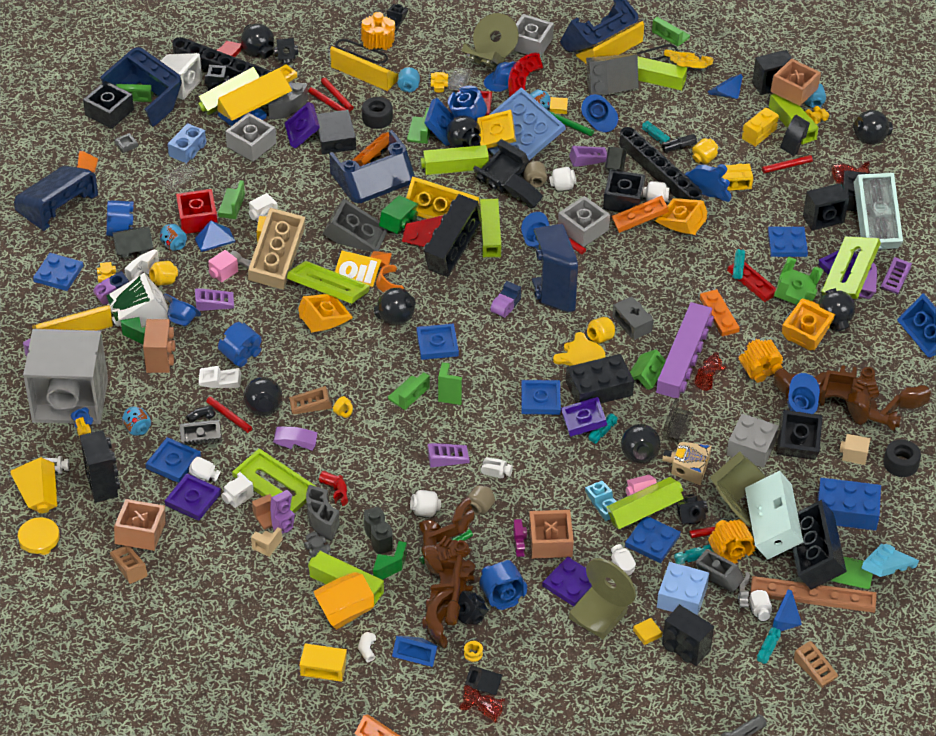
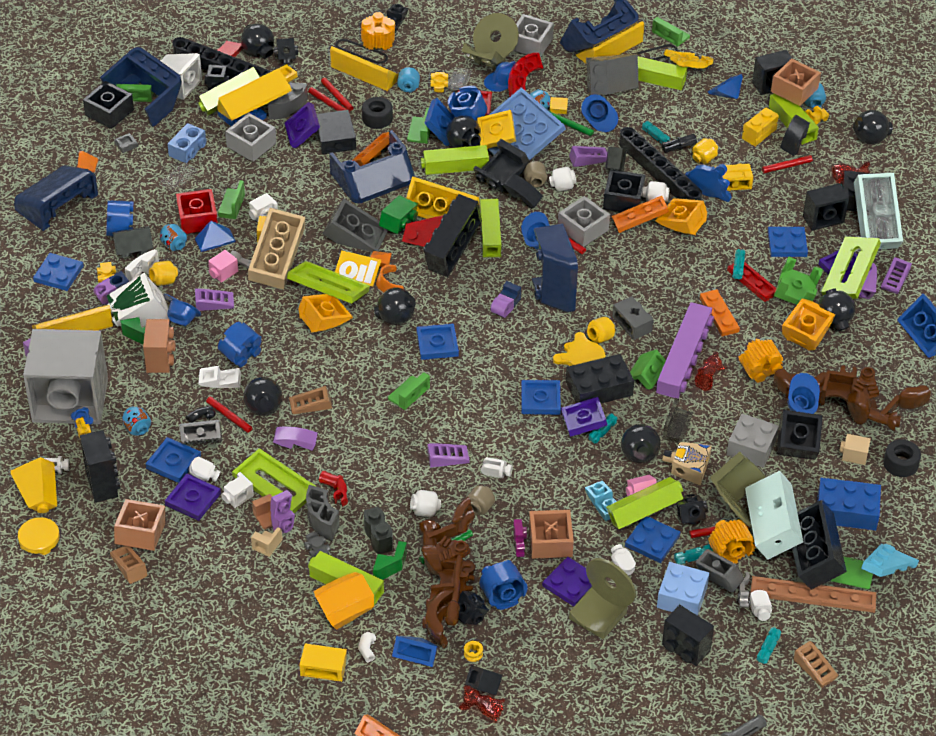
(342, 405): yellow tile -> none
(449, 386): bright green panel -> none
(647, 631): yellow tile -> none
(787, 615): blue slope -> none

